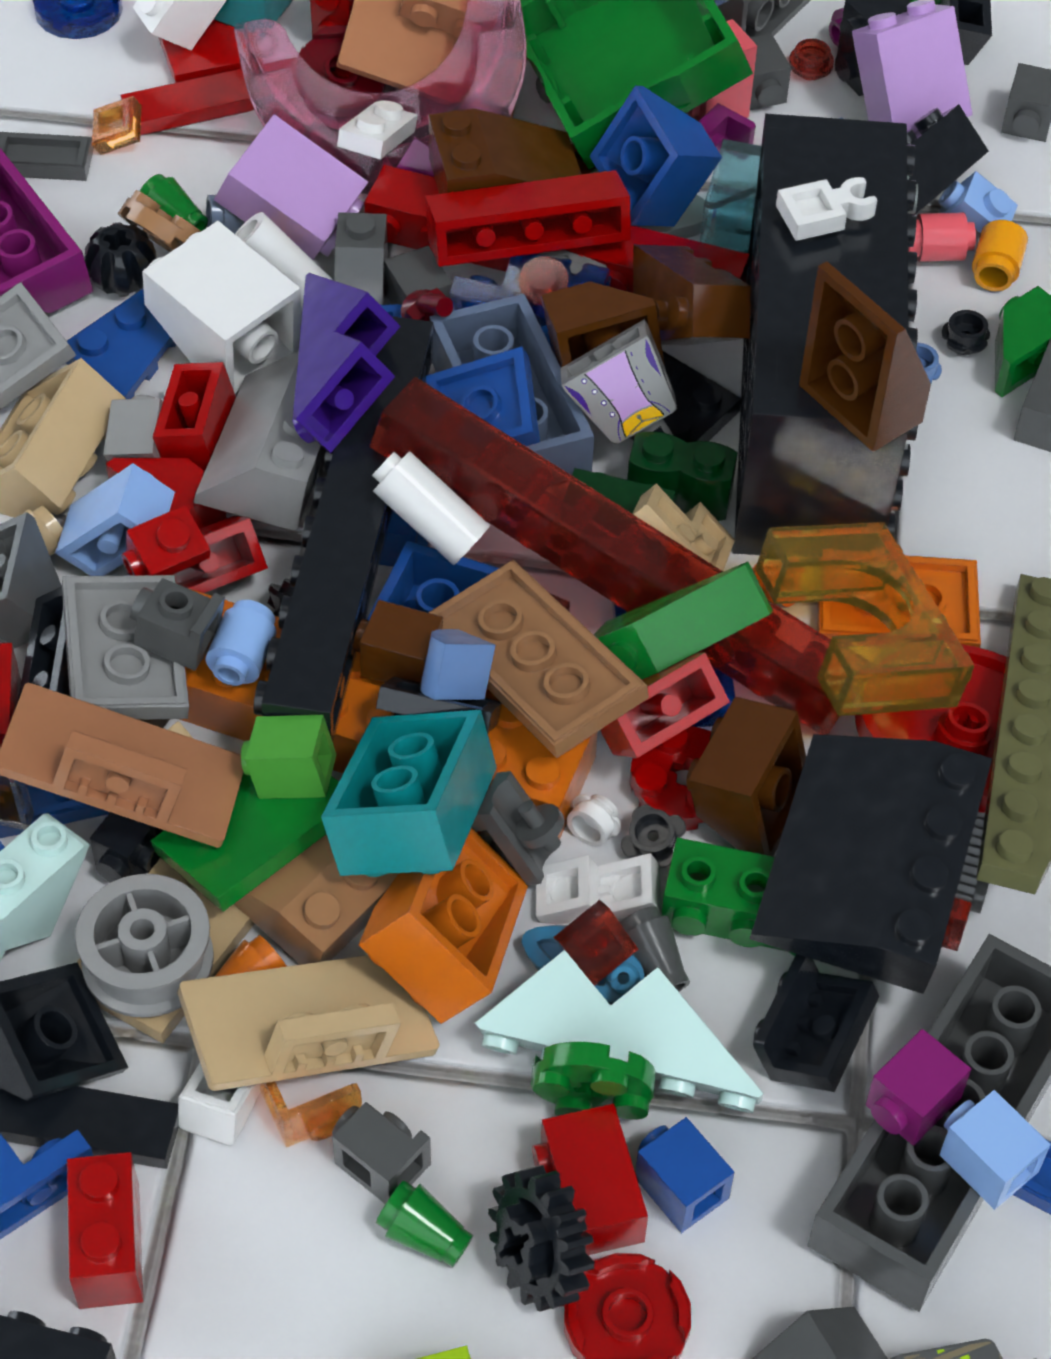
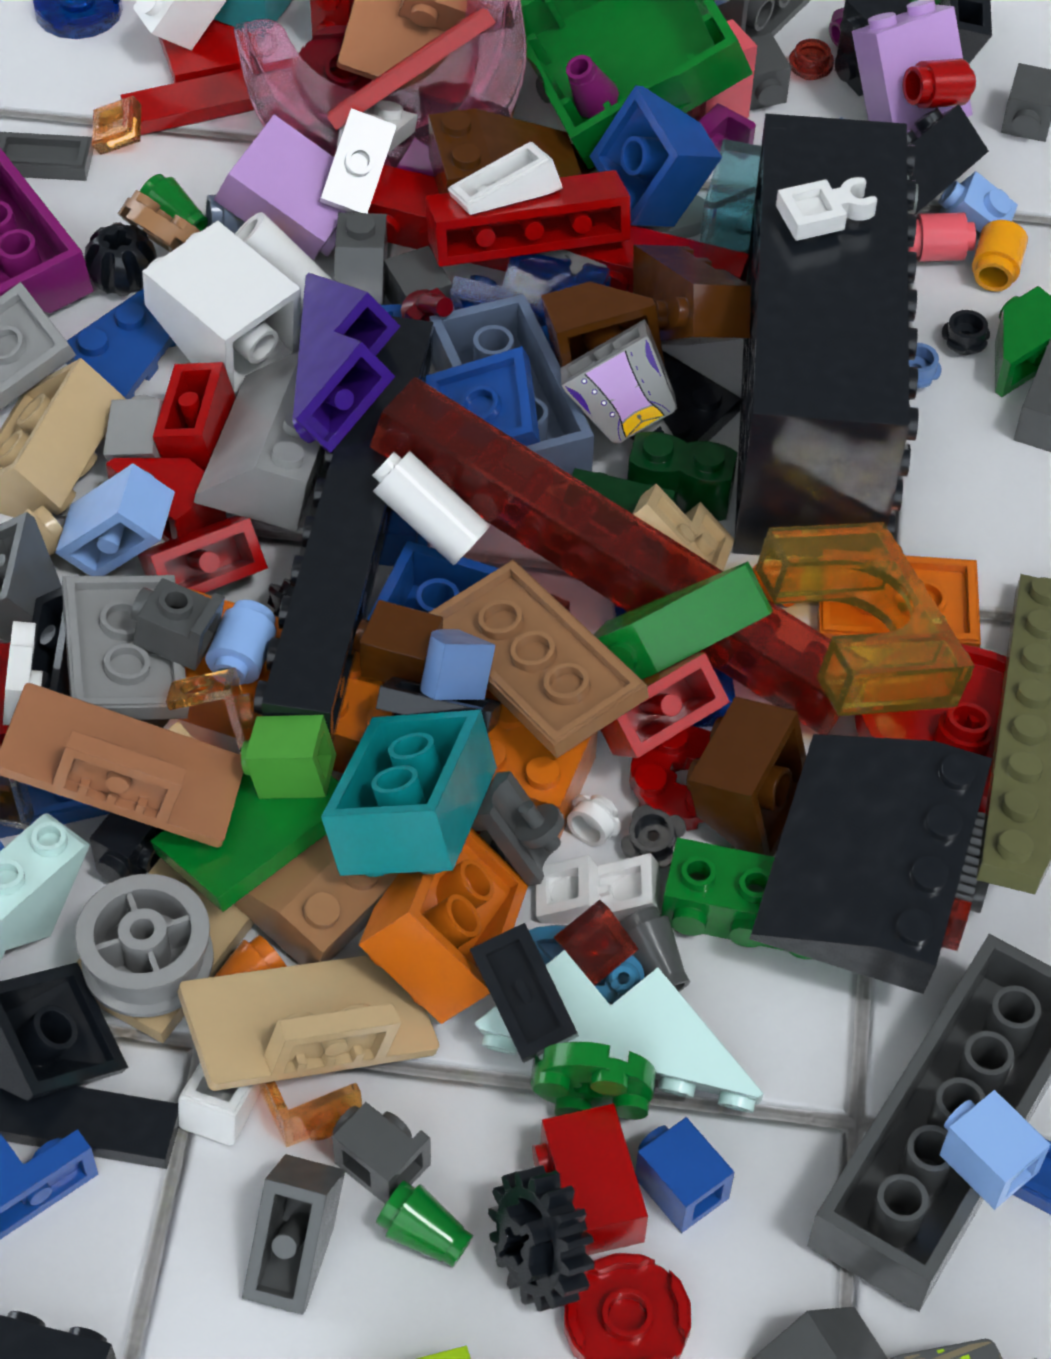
(19, 666): none -> white plate
(104, 1230): red brick -> none
(165, 545): red bracket -> none
(222, 685): none -> clear orange bracket
(292, 1232): none -> dark grey slope
(357, 163): none -> white plate
(412, 66): none -> red tile
(509, 180): none -> white slope
(523, 992): none -> black plate
(541, 277): clear red plate -> none
(590, 86): none -> magenta cone
(813, 1025): black bracket -> none
(861, 363): reddish brown slope -> none
(917, 1087): magenta brick -> none
(939, 83): none -> red brick

